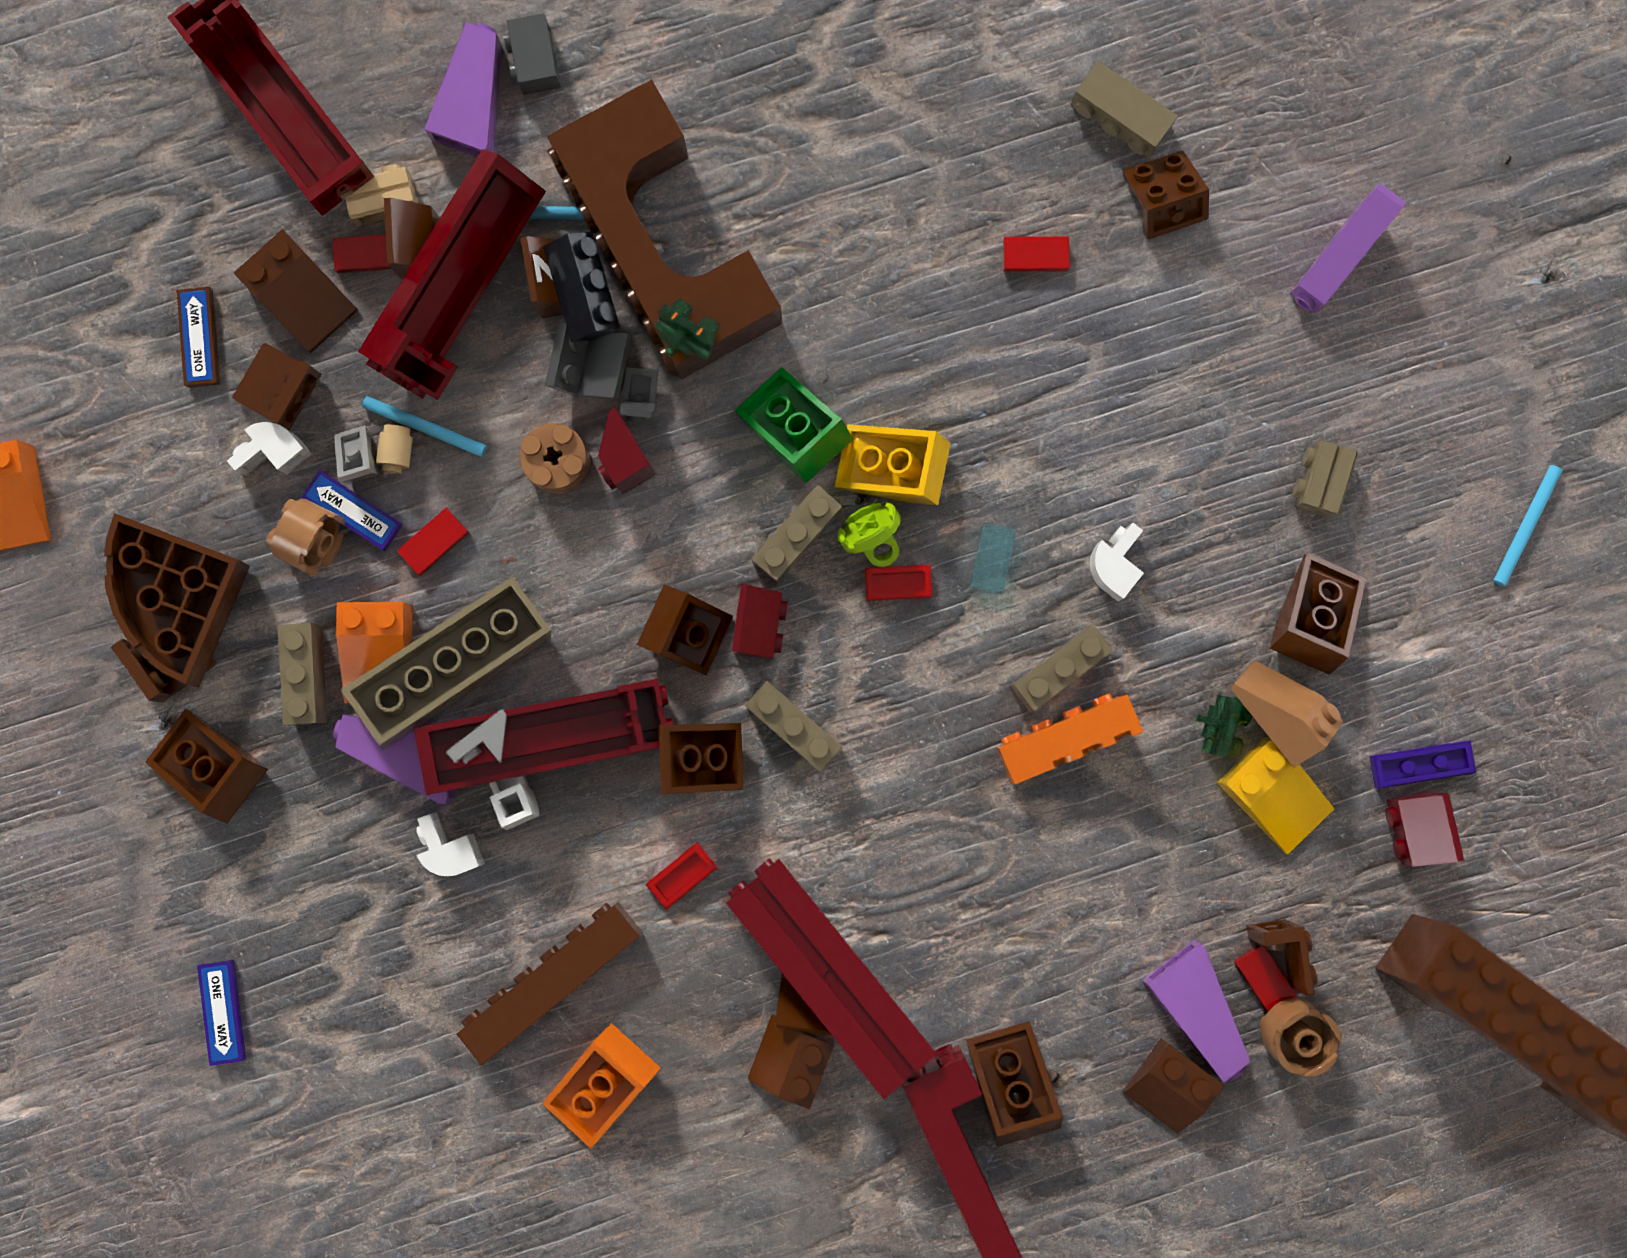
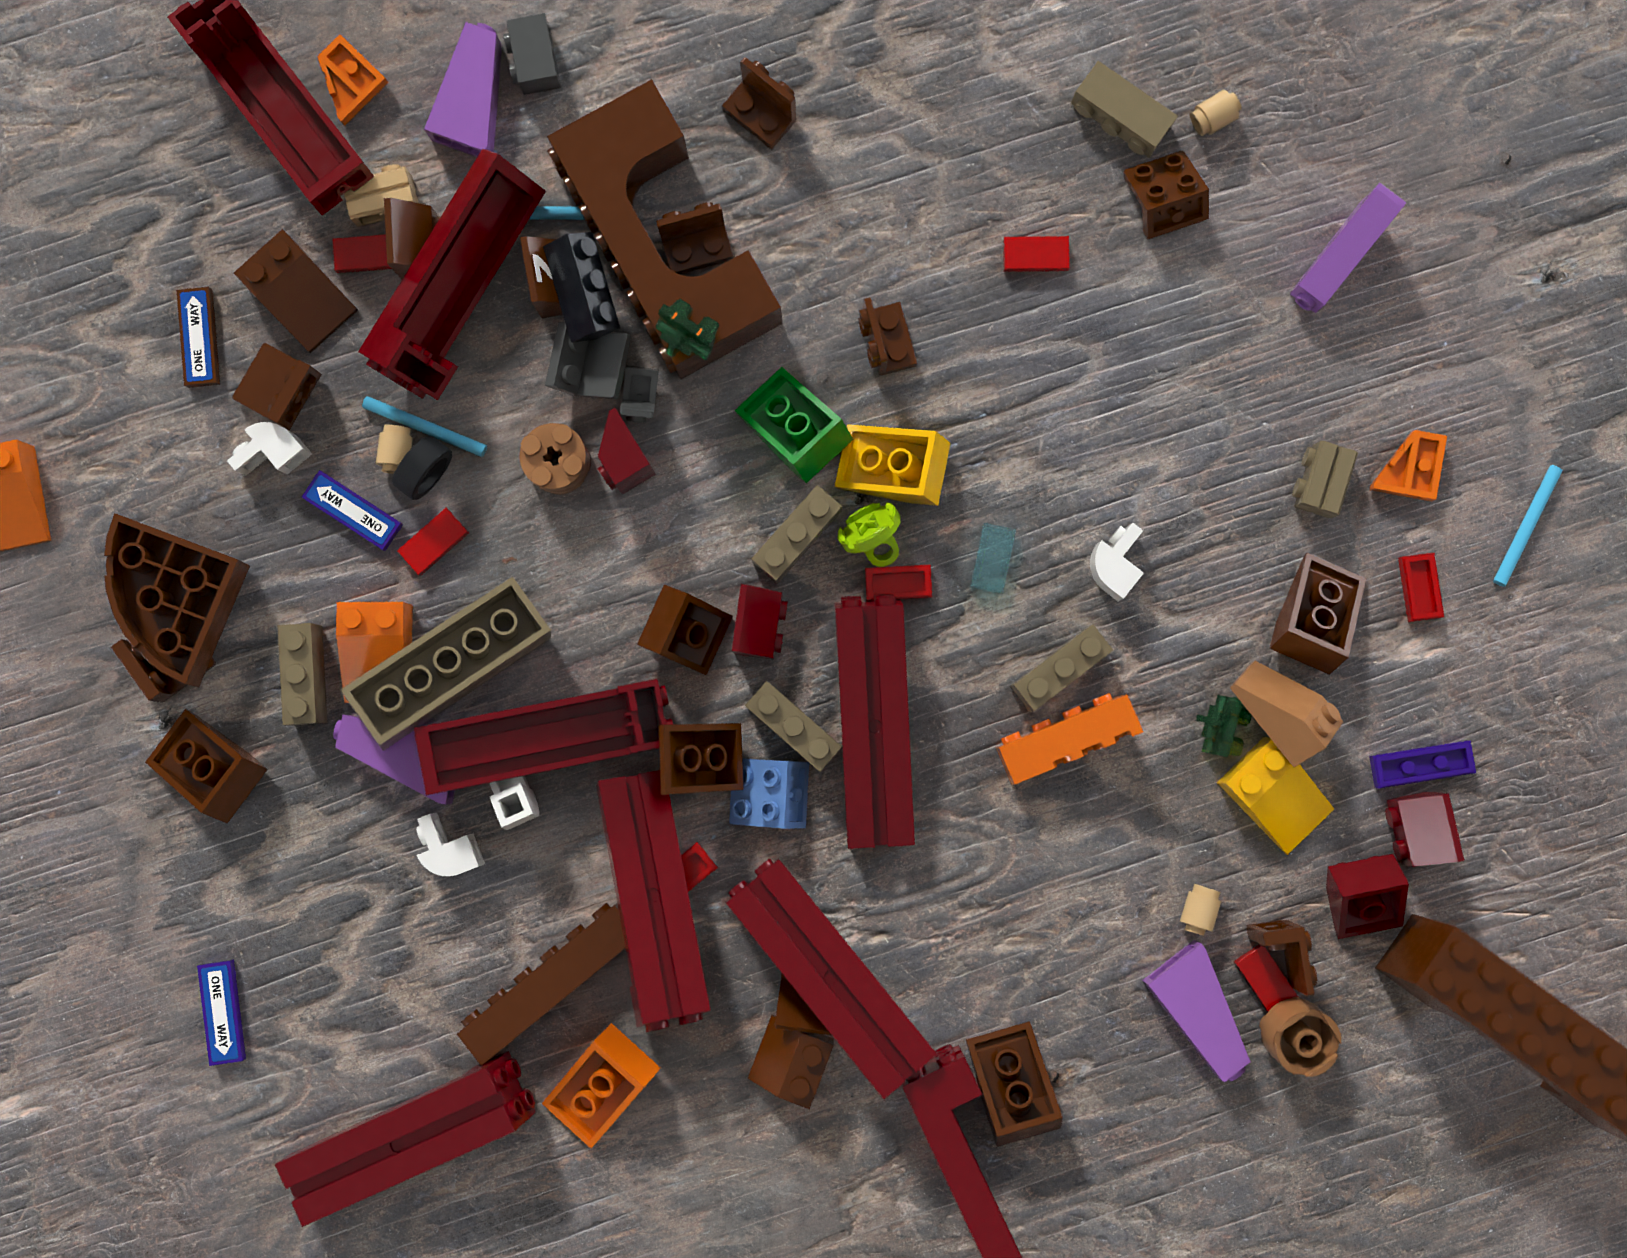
(306, 536): medium nougat brick -> none
(349, 78): none -> orange wing
(355, 456): light grey slope -> none
(407, 1139): none -> dark red brick
(422, 467): none -> black tyre
(490, 732): light grey slope -> none
(652, 902): none -> dark red brick
(695, 238): none -> reddish brown bracket
(762, 104): none -> reddish brown bracket
(771, 794): none -> medium blue bracket
(874, 721): none -> dark red brick
(888, 337): none -> reddish brown bracket
(1172, 1087): reddish brown slope -> none
(1201, 909): none -> tan brick
(1215, 113): none -> tan brick
(1367, 895): none -> dark red slope
(1414, 467): none -> orange wing
(1421, 587): none -> red tile

